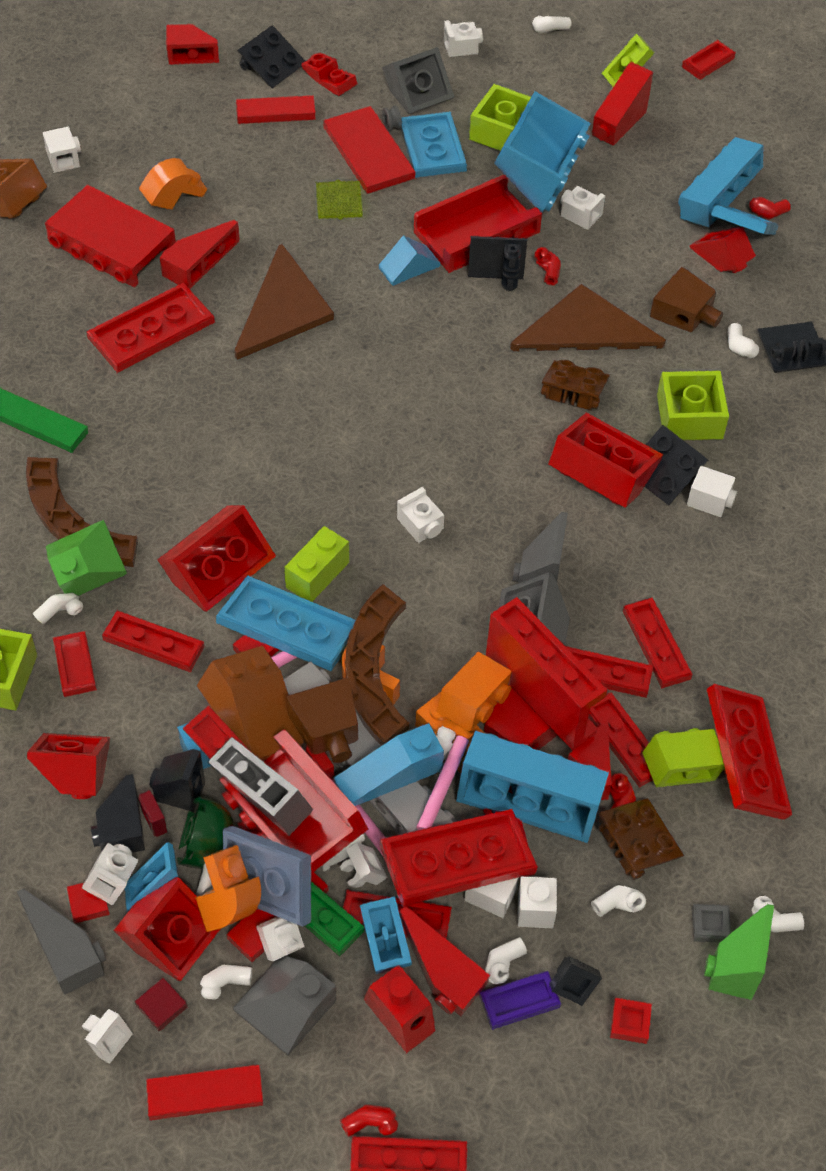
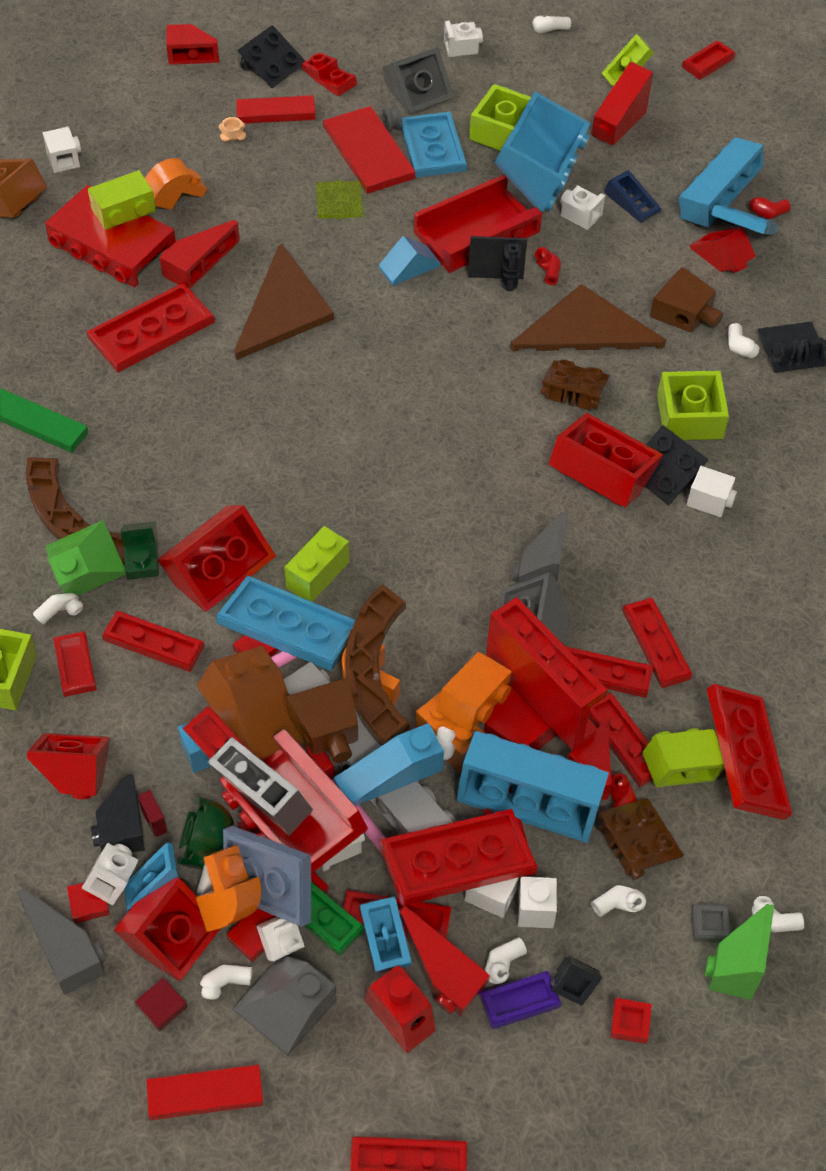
(107, 1034): white tile -> none
(122, 199): none -> lime brick
(140, 550): none -> dark green slope
(179, 780): black slope -> none
(232, 129): none -> light nougat plate
(366, 865): white tile -> none
(370, 1115): red arm -> none
(420, 515): white brick -> none
(443, 783): bright pink bar -> none
(627, 180): none -> dark blue slope

